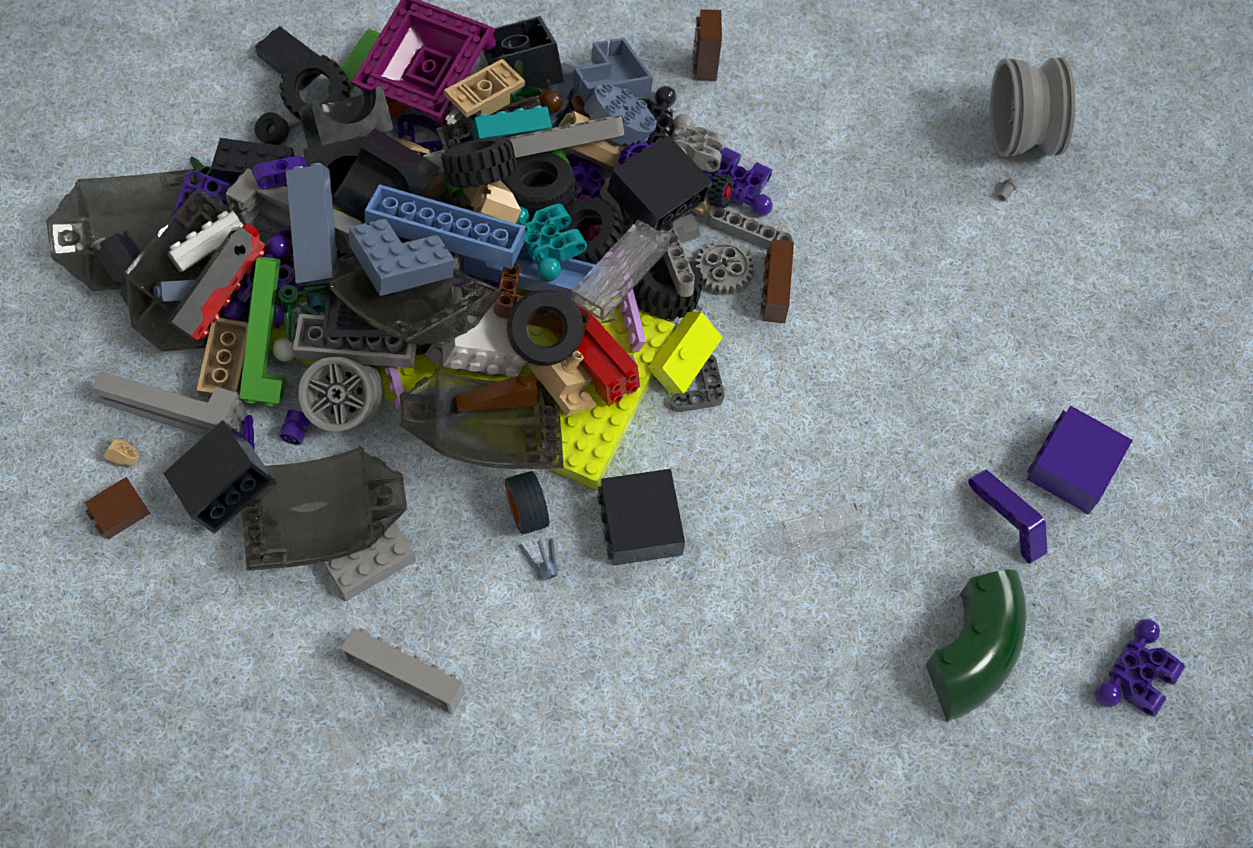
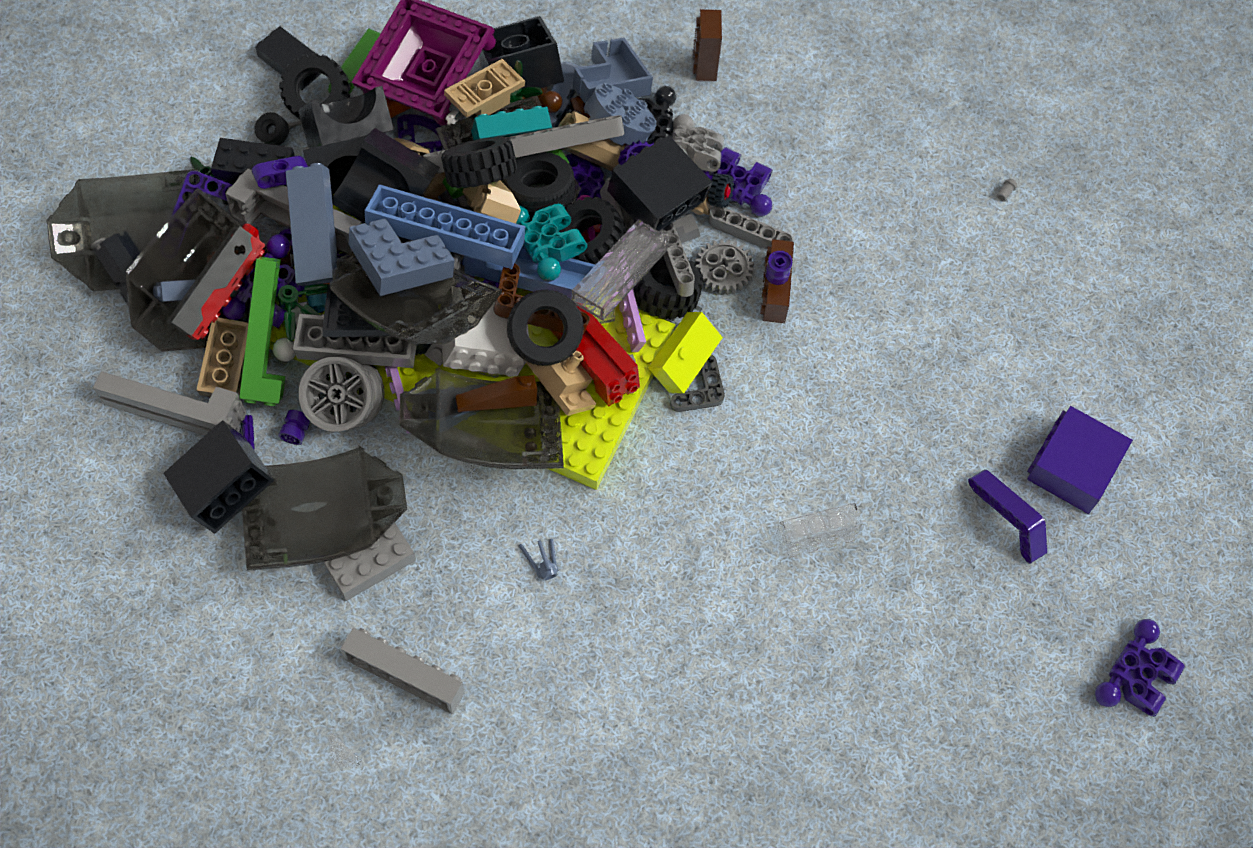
(116, 508): reddish brown brick -> none
(121, 453): tan rock -> none
(203, 243): white brick -> none
(527, 502): black wheel -> none
(640, 517): black brick -> none
(778, 267): none -> dark purple wheel
(987, 647): dark green brick -> none
(1032, 107): light grey wheel -> none

